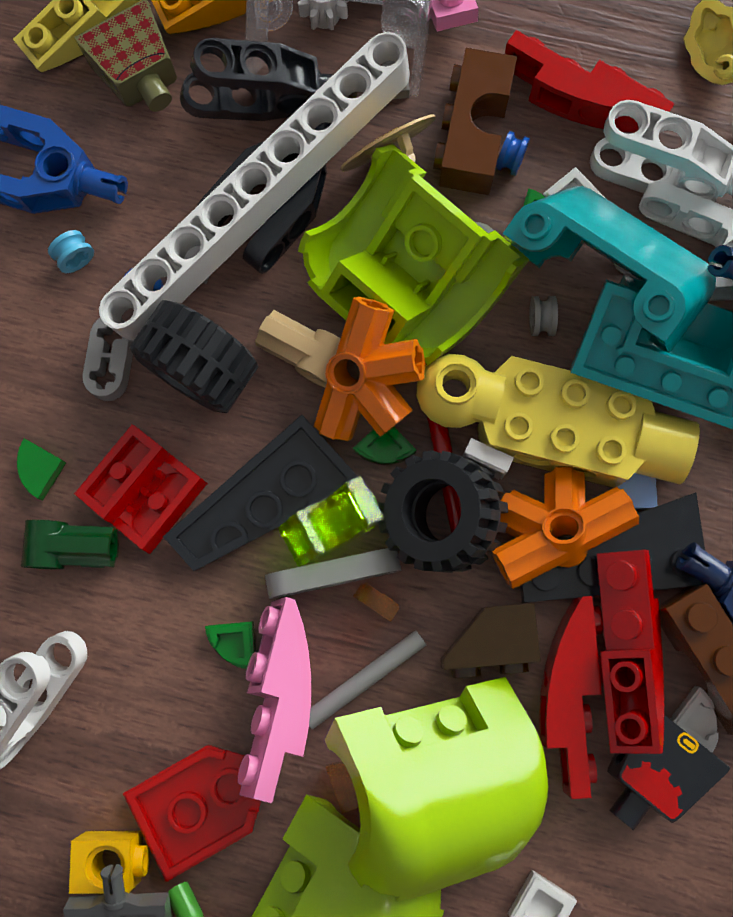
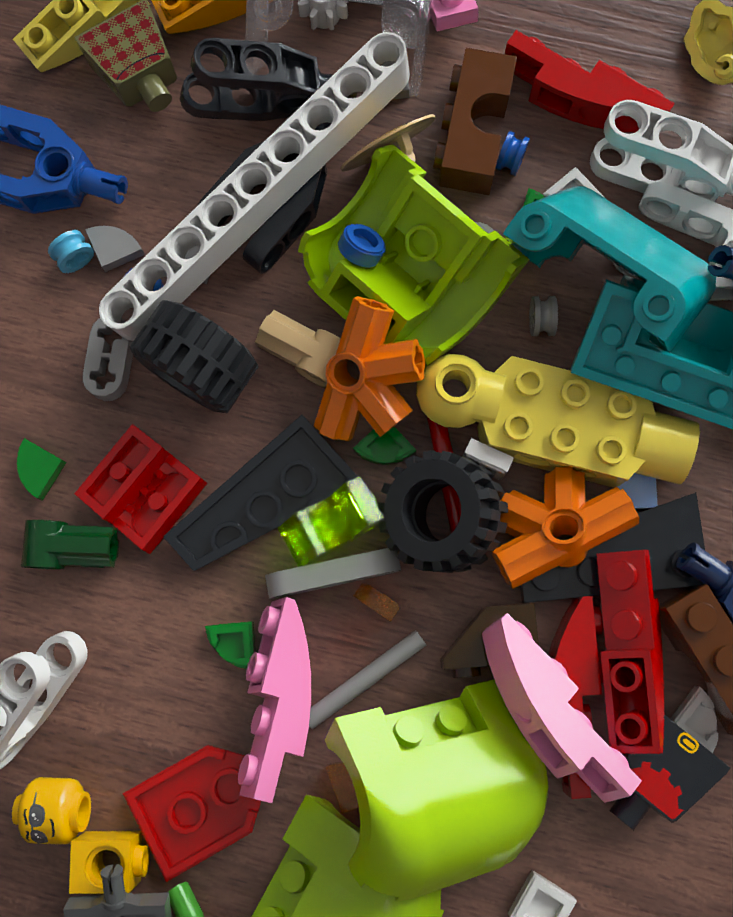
(52, 810): none -> yellow head
(113, 246): none -> light grey tile
(361, 245): none -> blue tile
(537, 697): none -> bright pink slope

